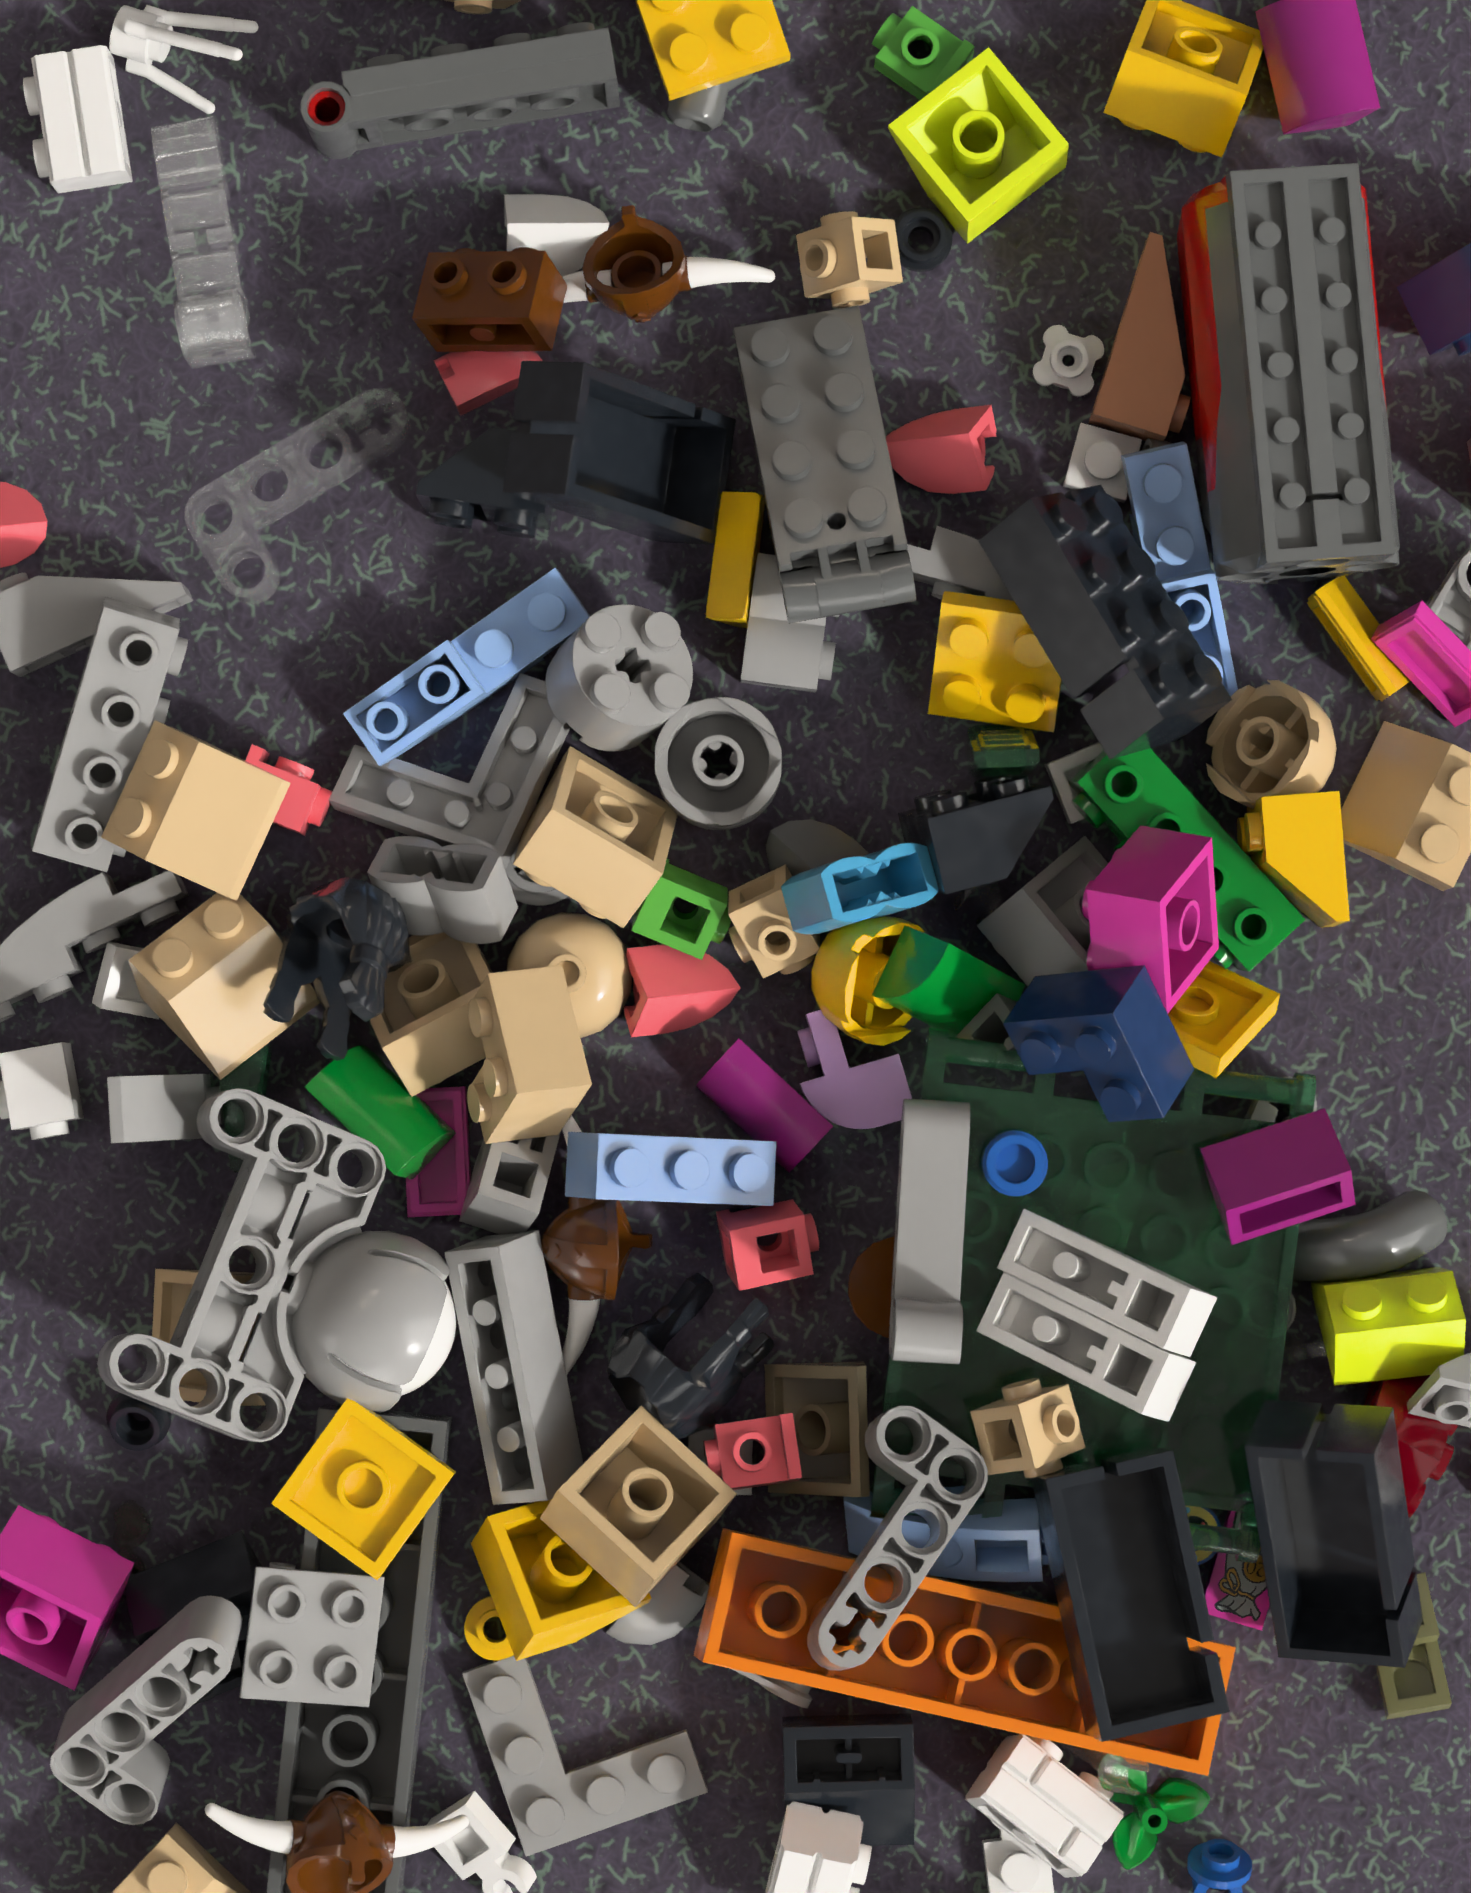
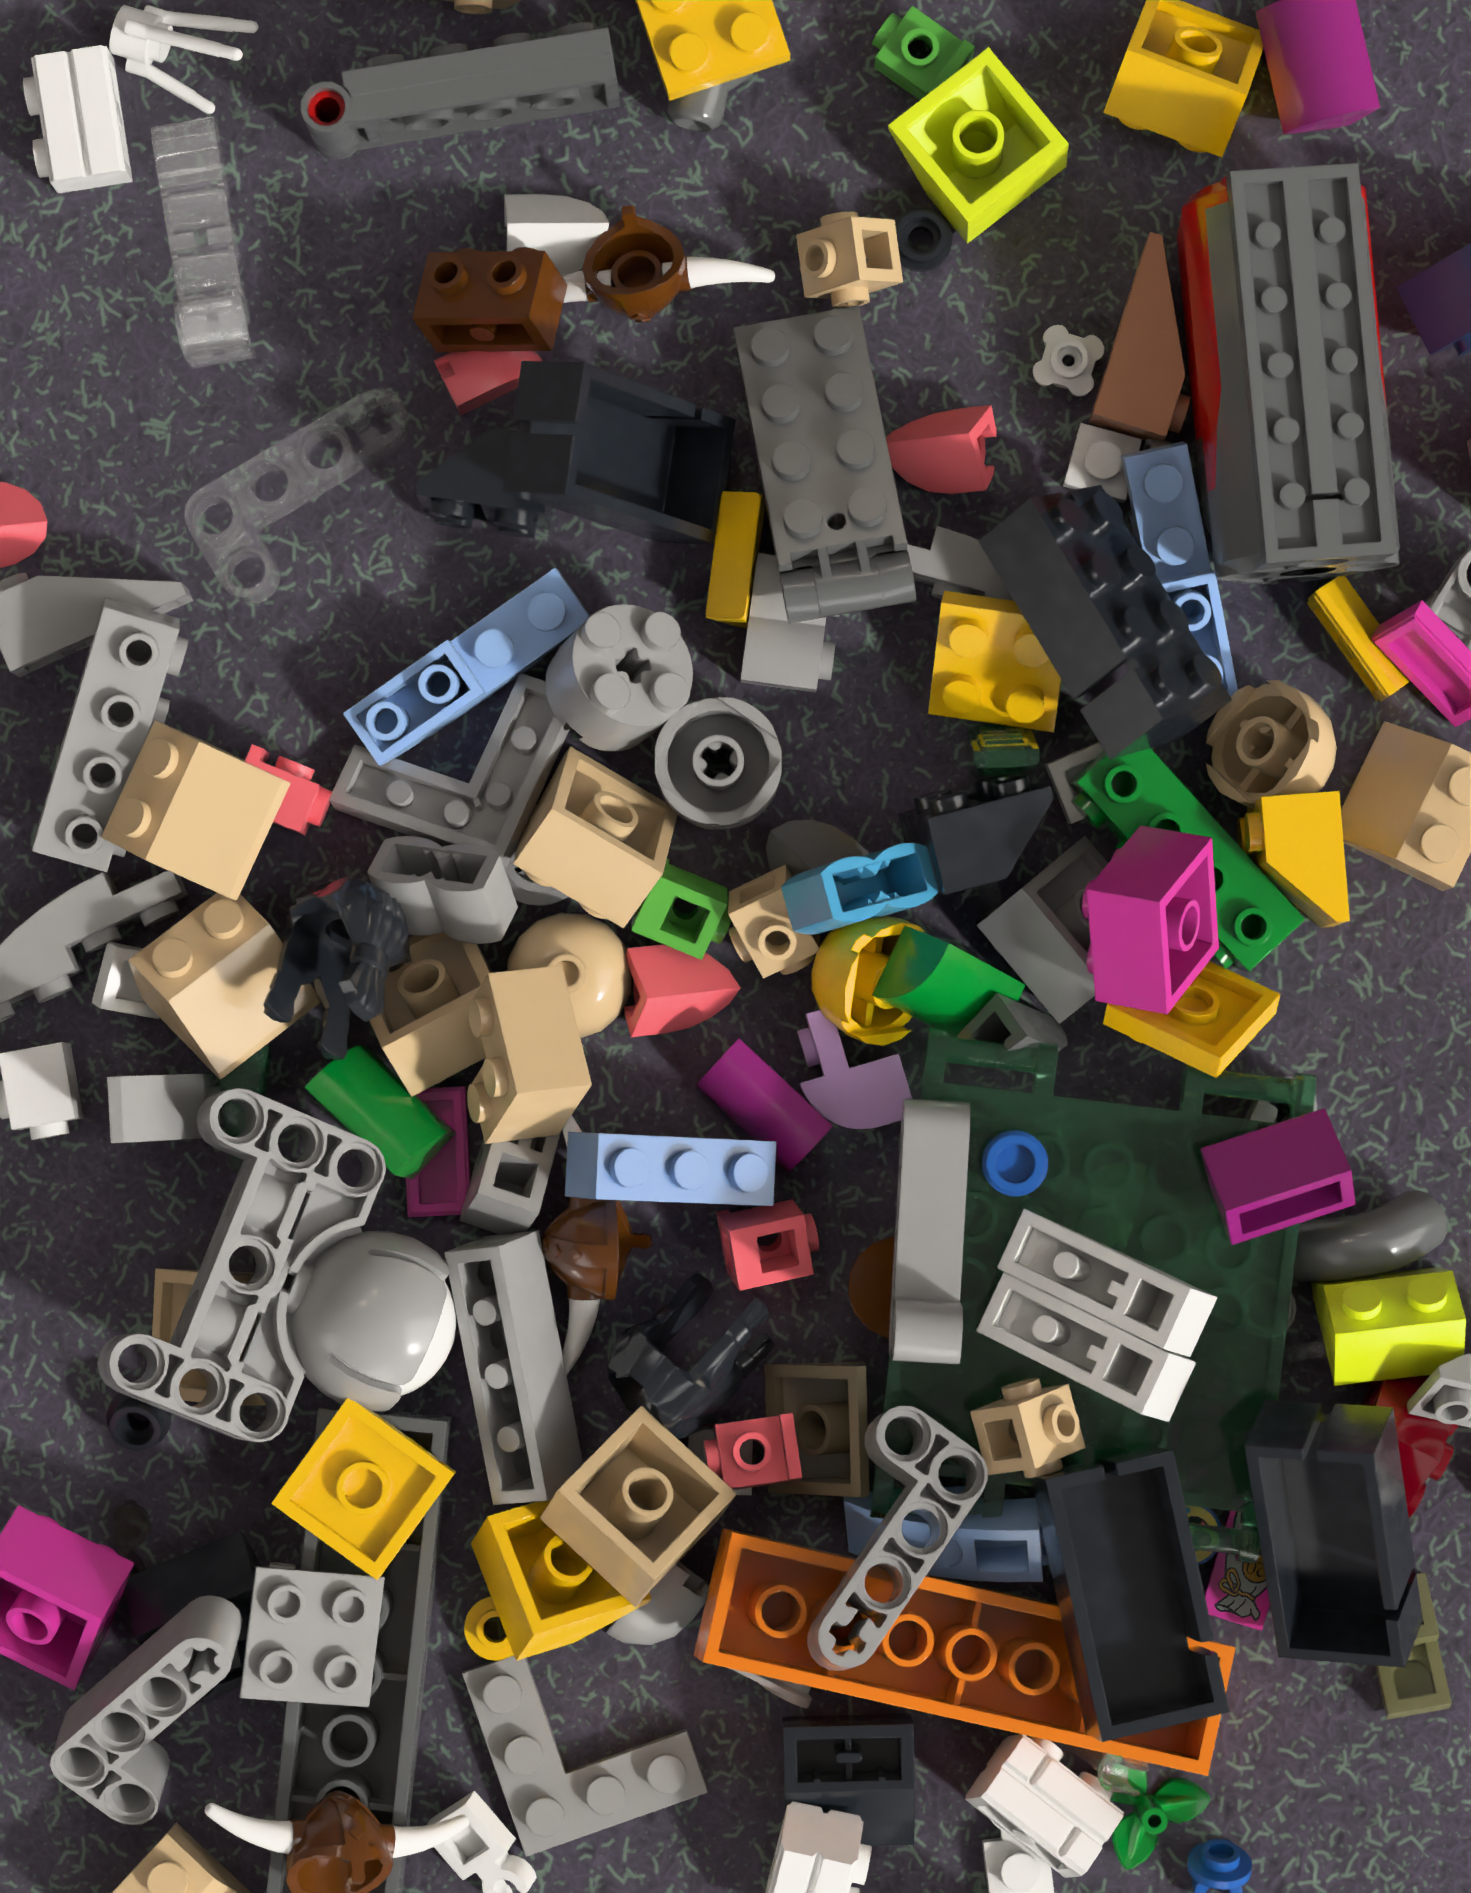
(1109, 1029): dark blue brick -> none

